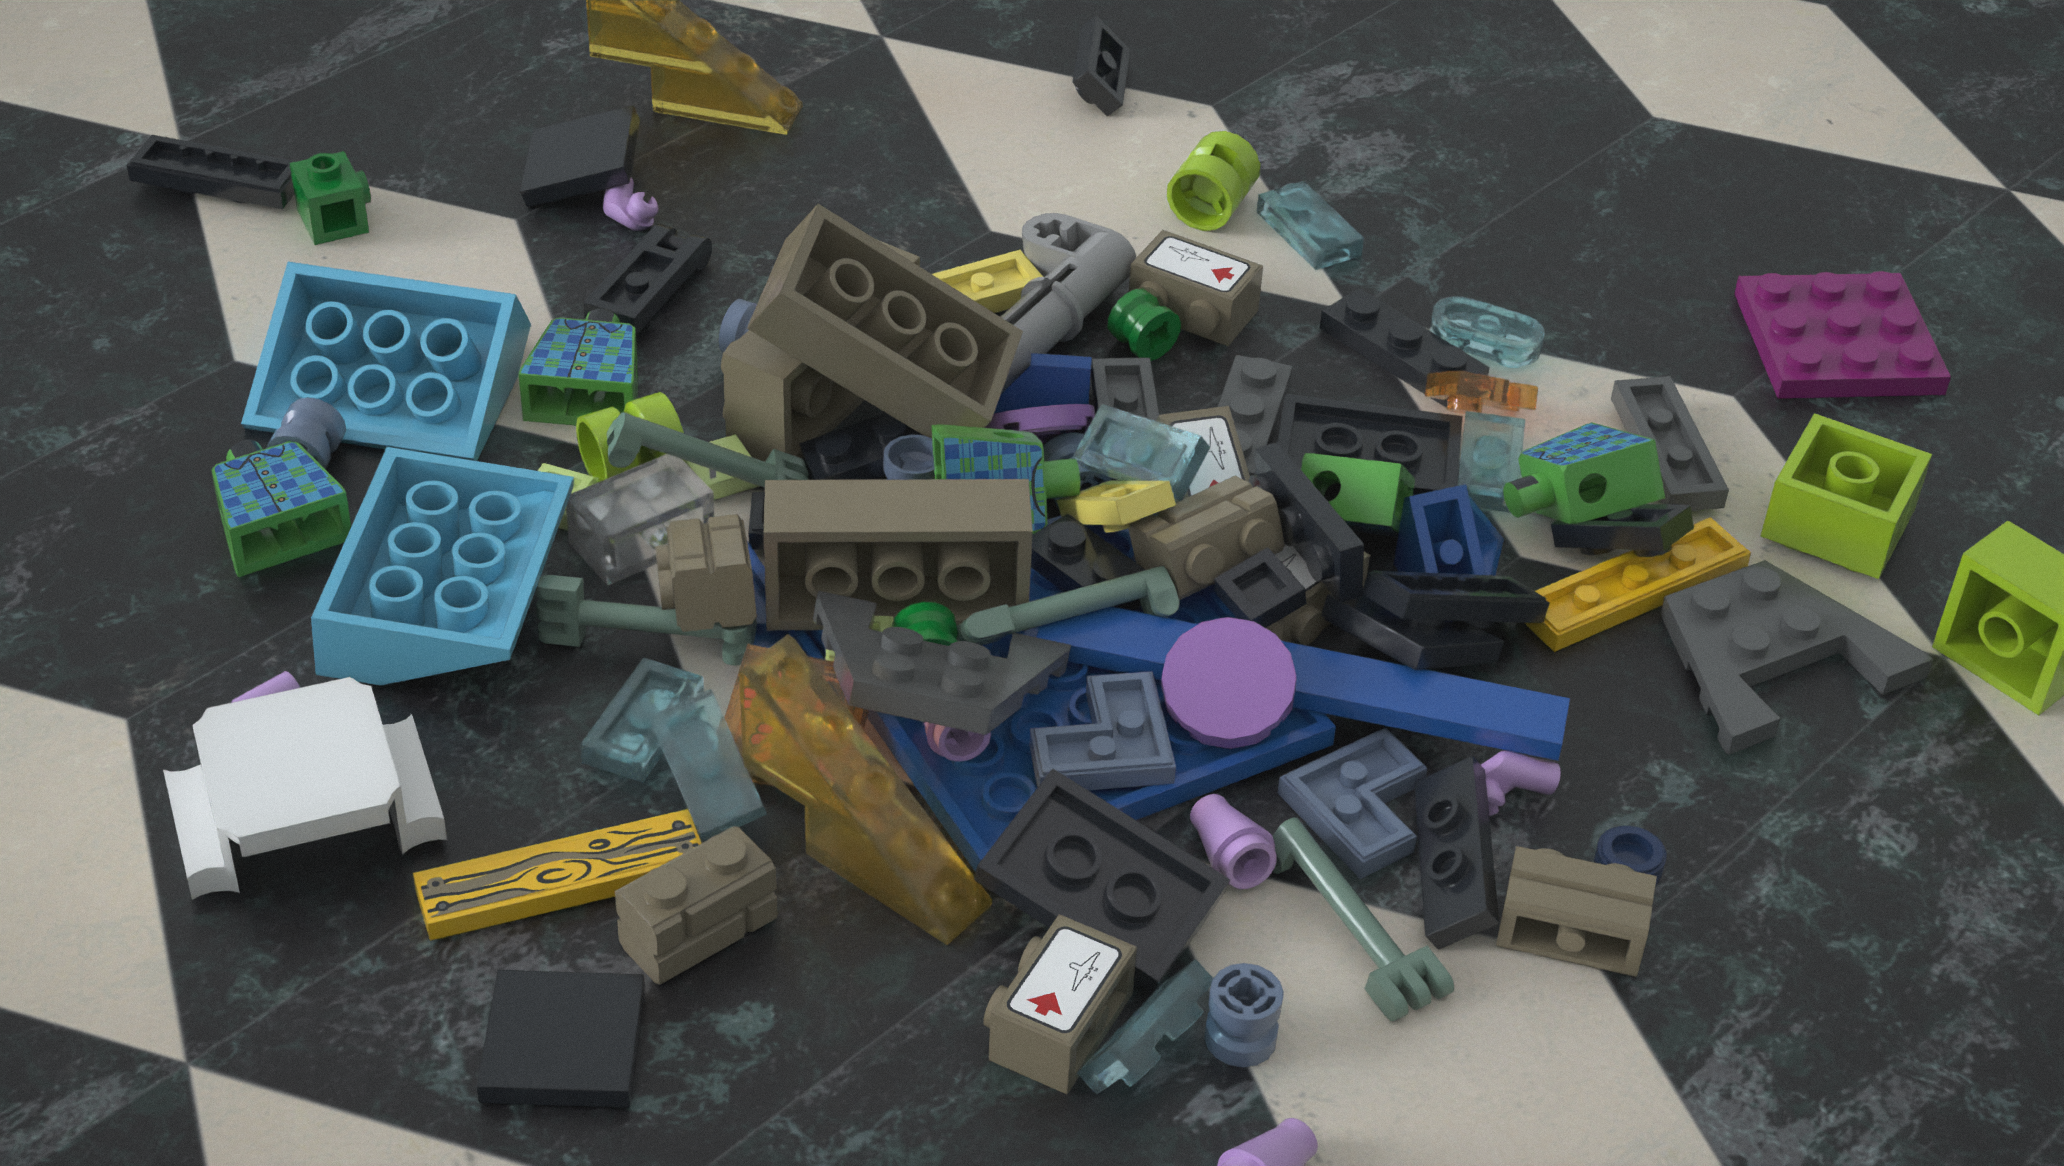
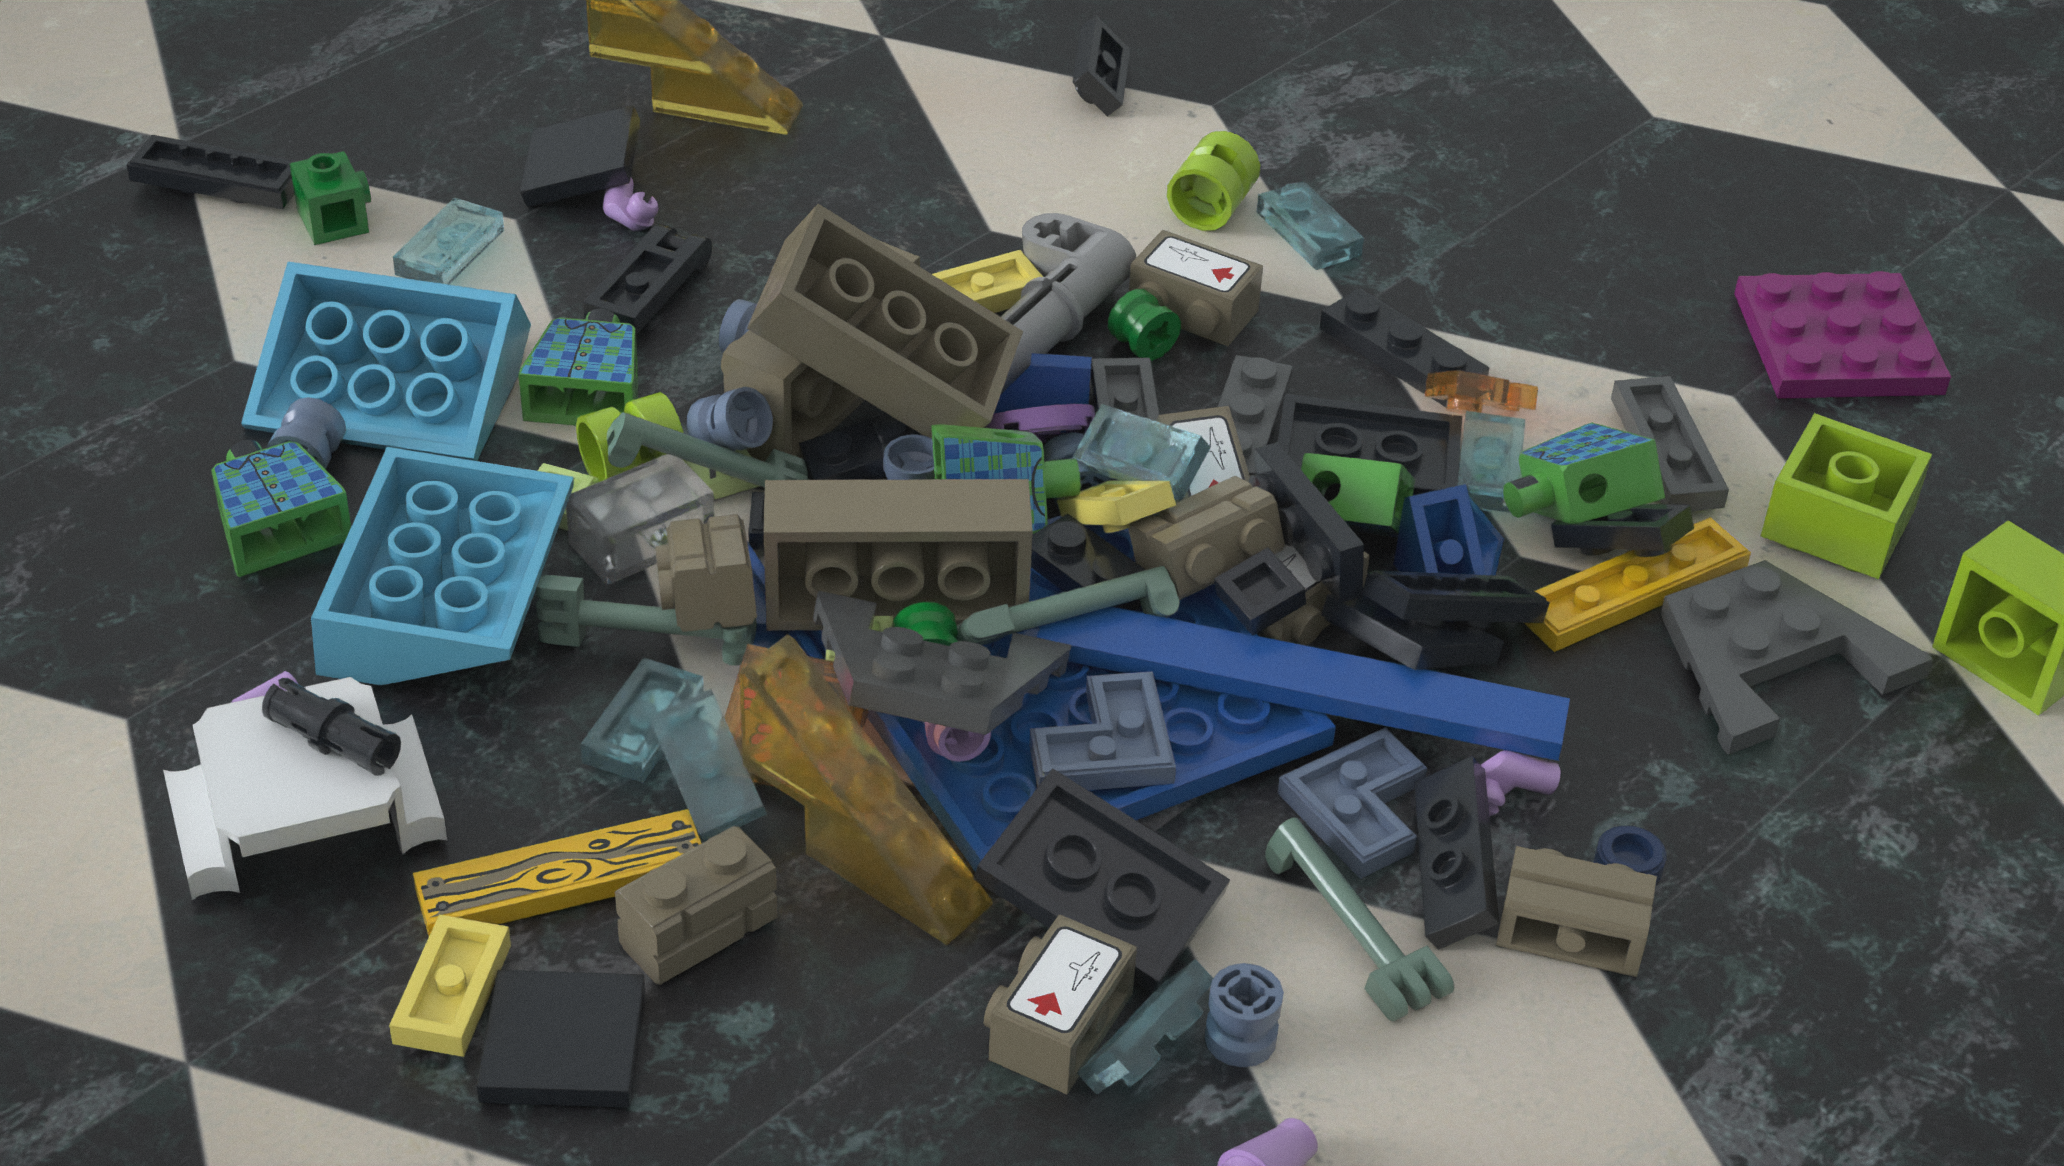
(331, 726): none -> black pin
(449, 242): none -> clear light blue plate
(450, 985): none -> light yellow plate
(731, 420): none -> sand blue wheel
(1229, 682): medium lavender tile -> none
(1233, 842): lavender cone -> none
(1488, 331): clear light blue plate -> none

